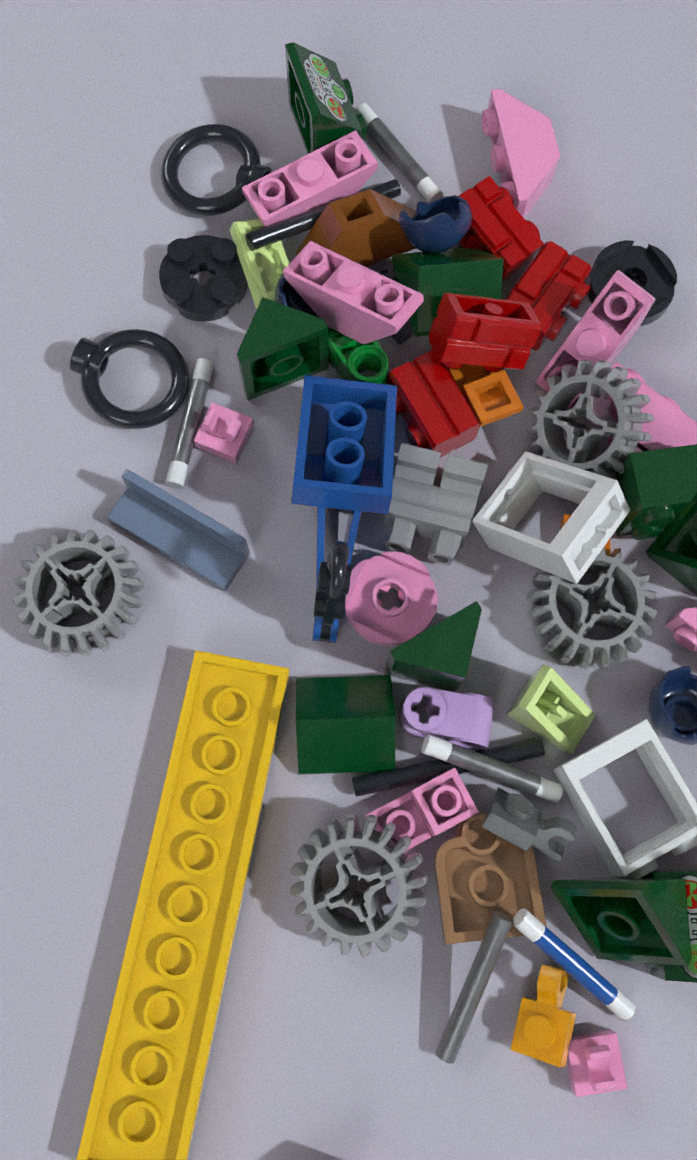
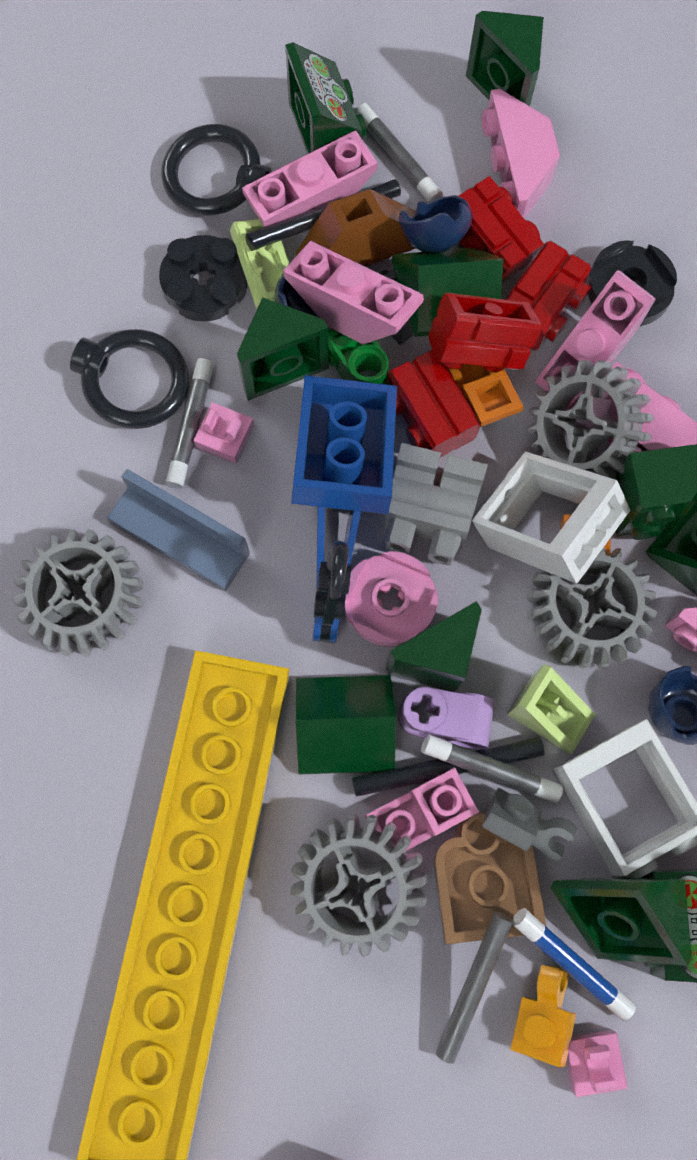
(505, 54): none -> dark green slope

